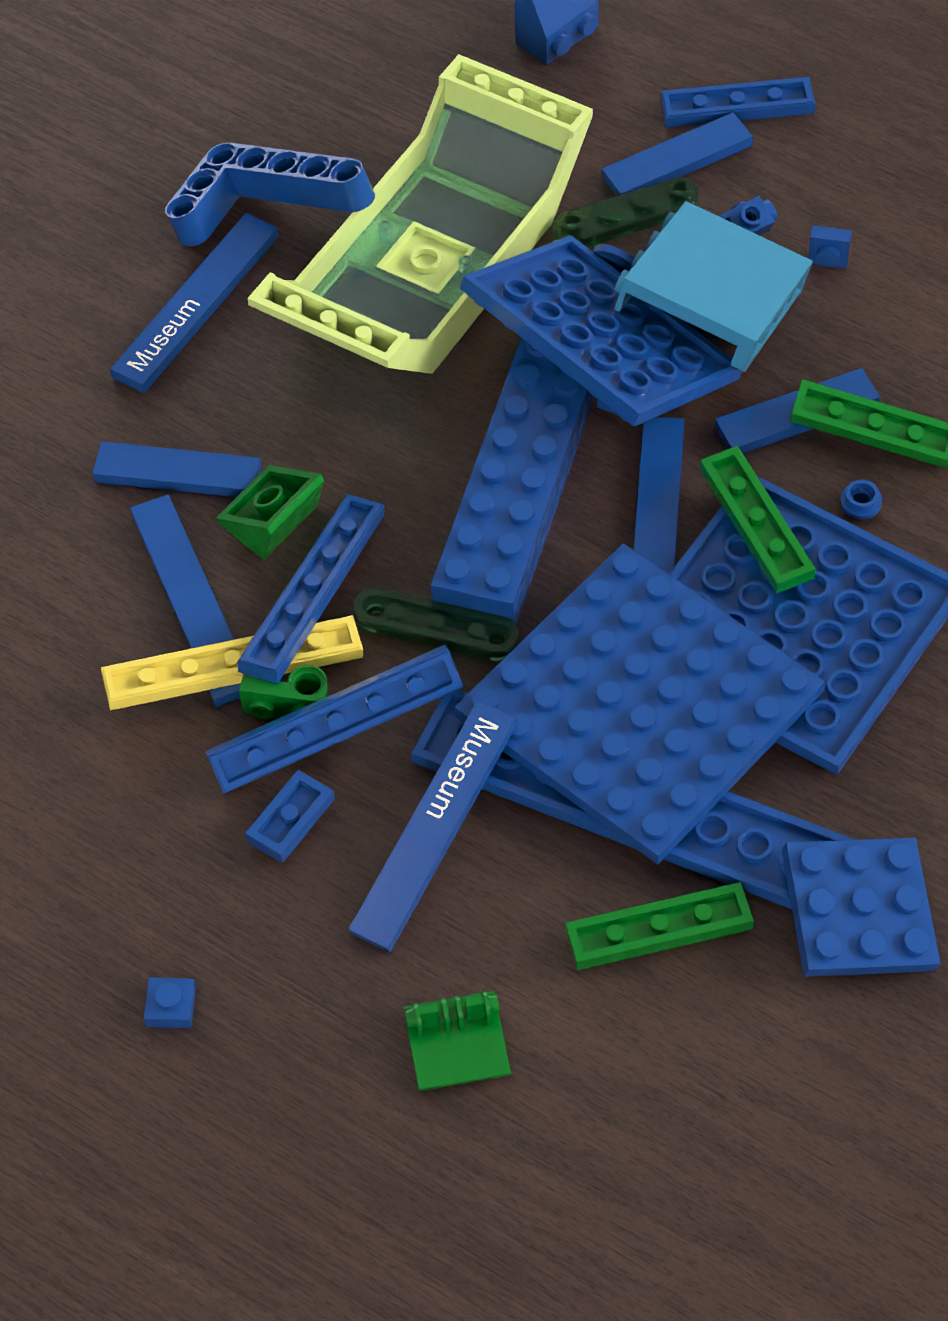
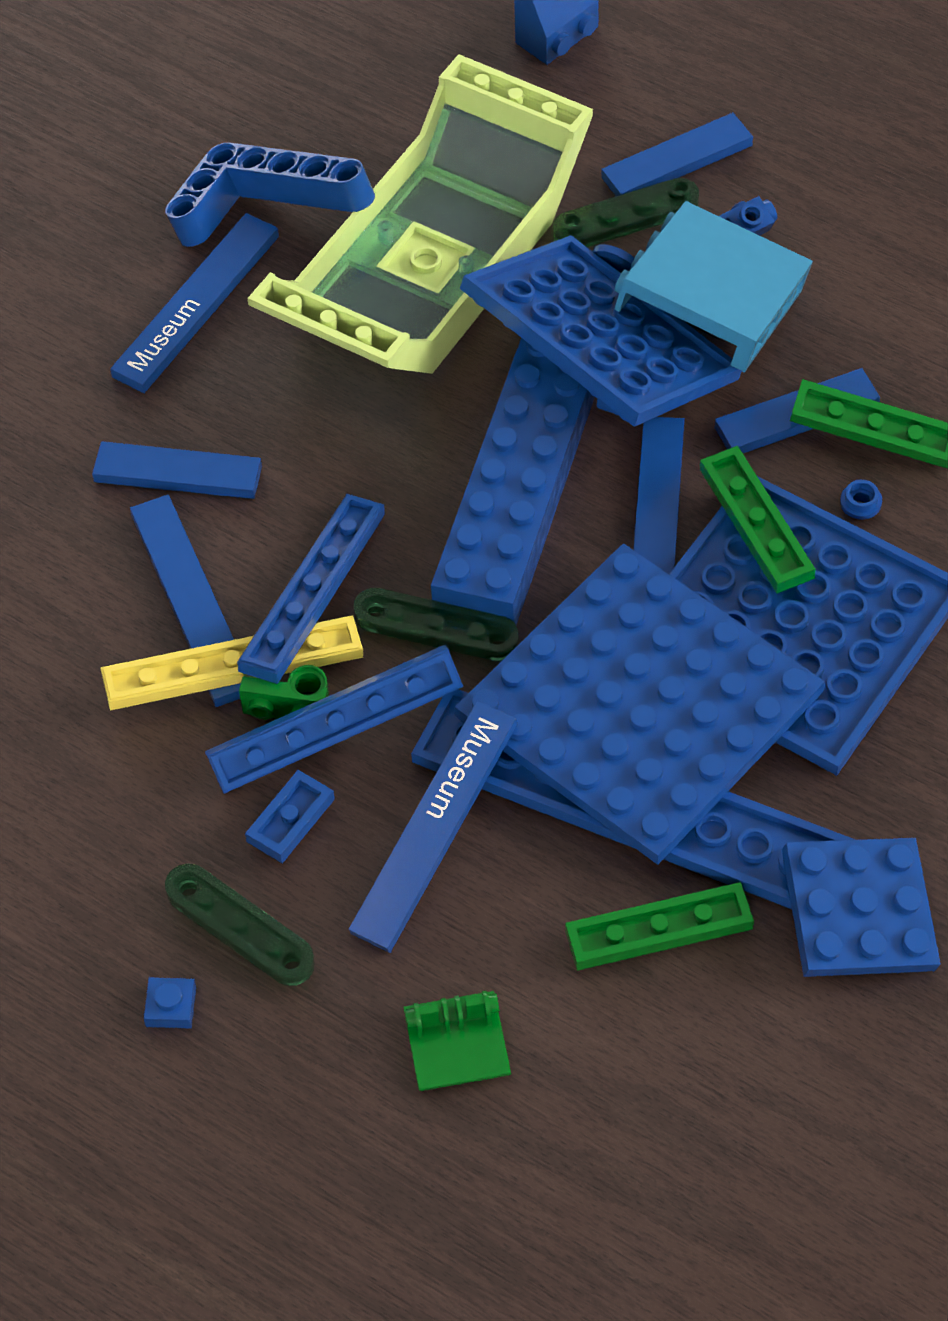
(240, 924): none -> clear green plate
(271, 507): green slope -> none
(746, 100): blue tile -> none
(829, 246): blue plate -> none

